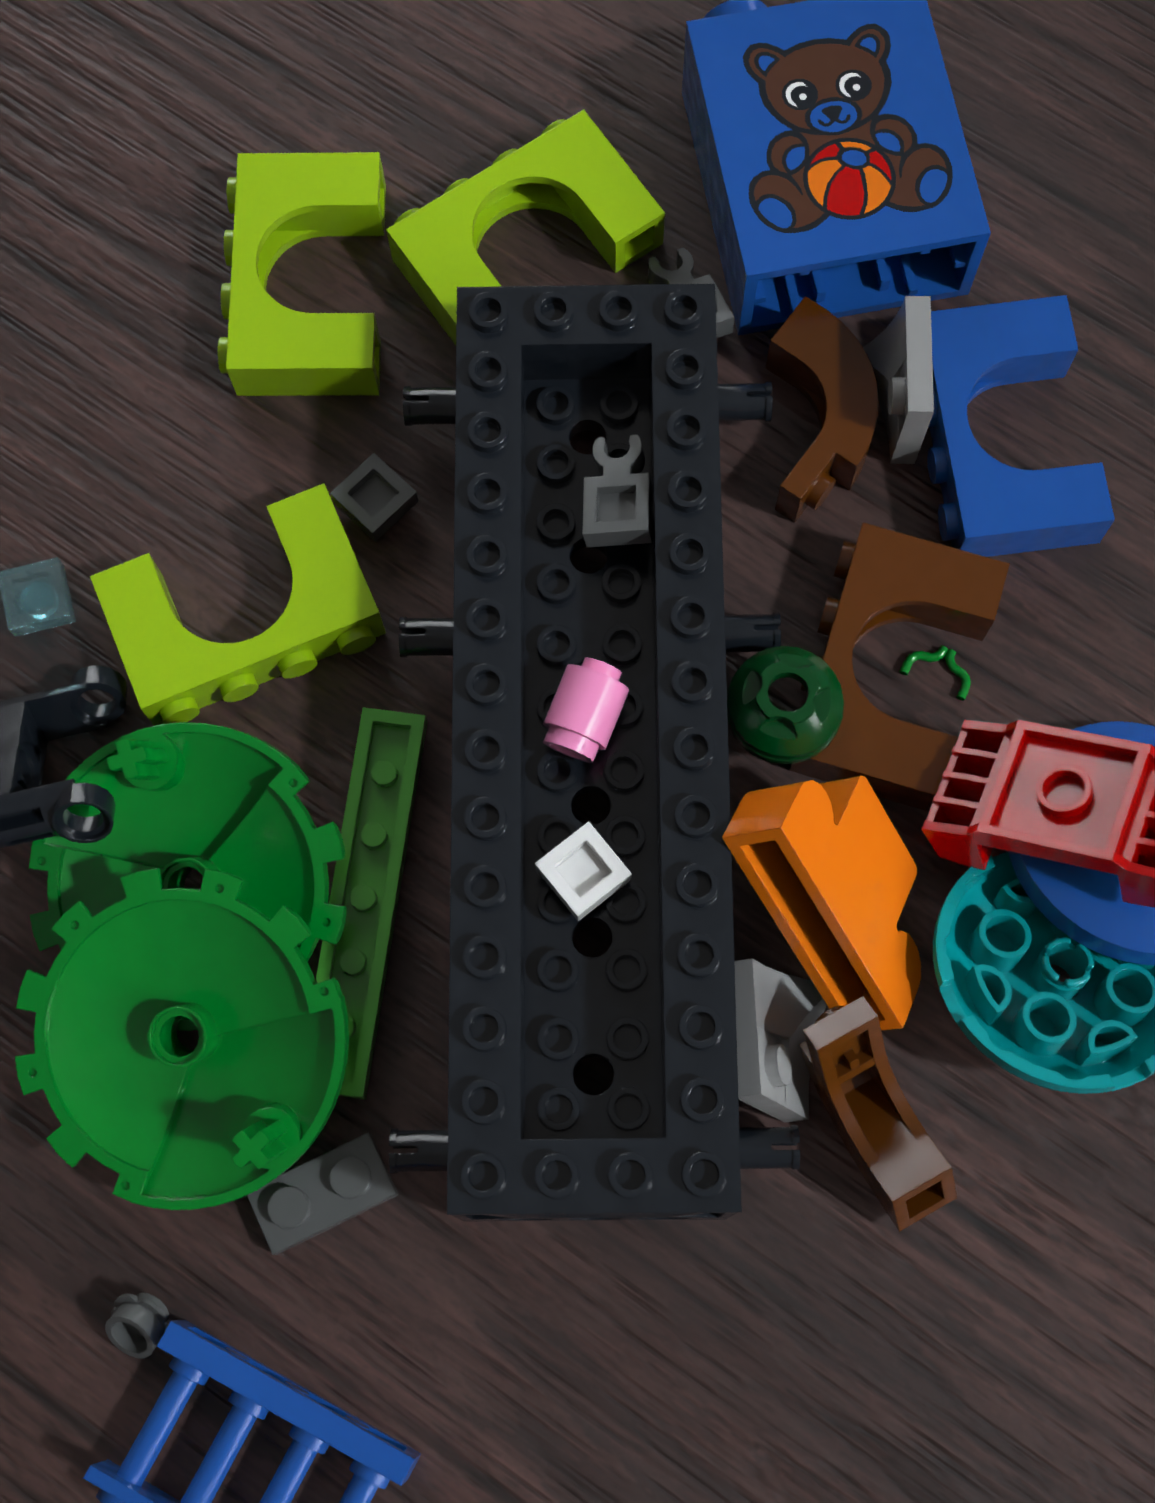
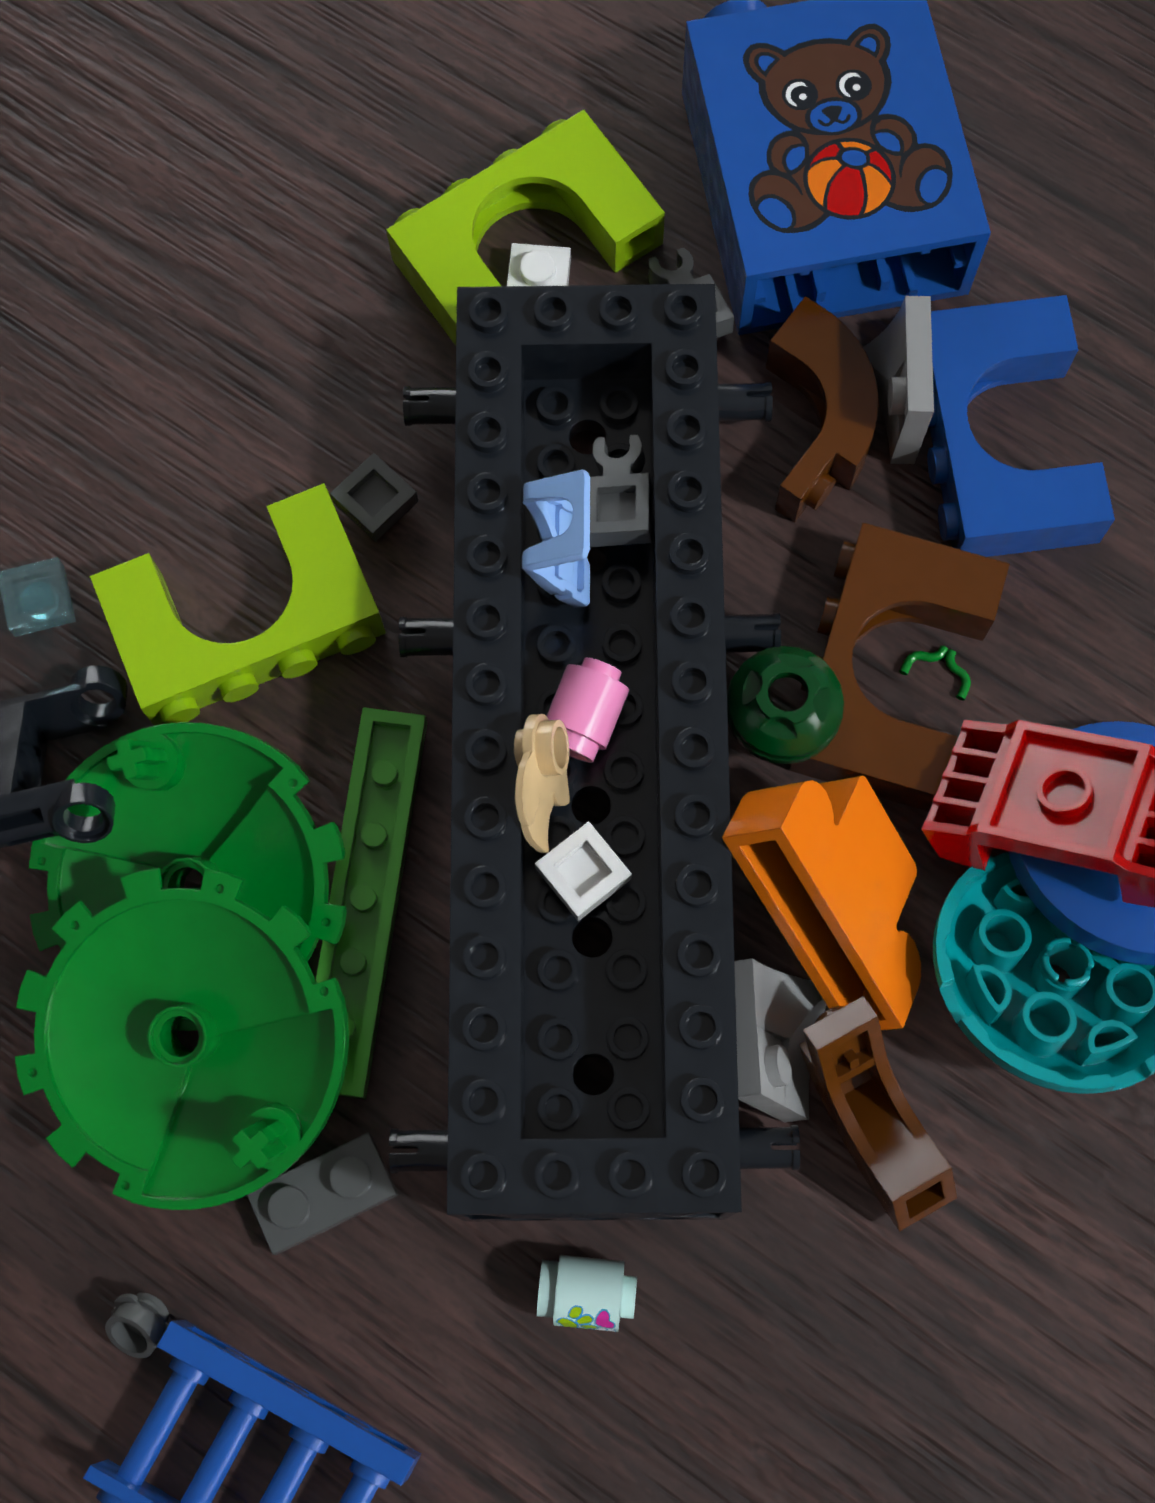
(274, 207): lime arch -> none
(539, 265): none -> white plate
(541, 776): none -> tan plate
(563, 522): none -> light blue piece
(586, 1292): none -> light aqua brick

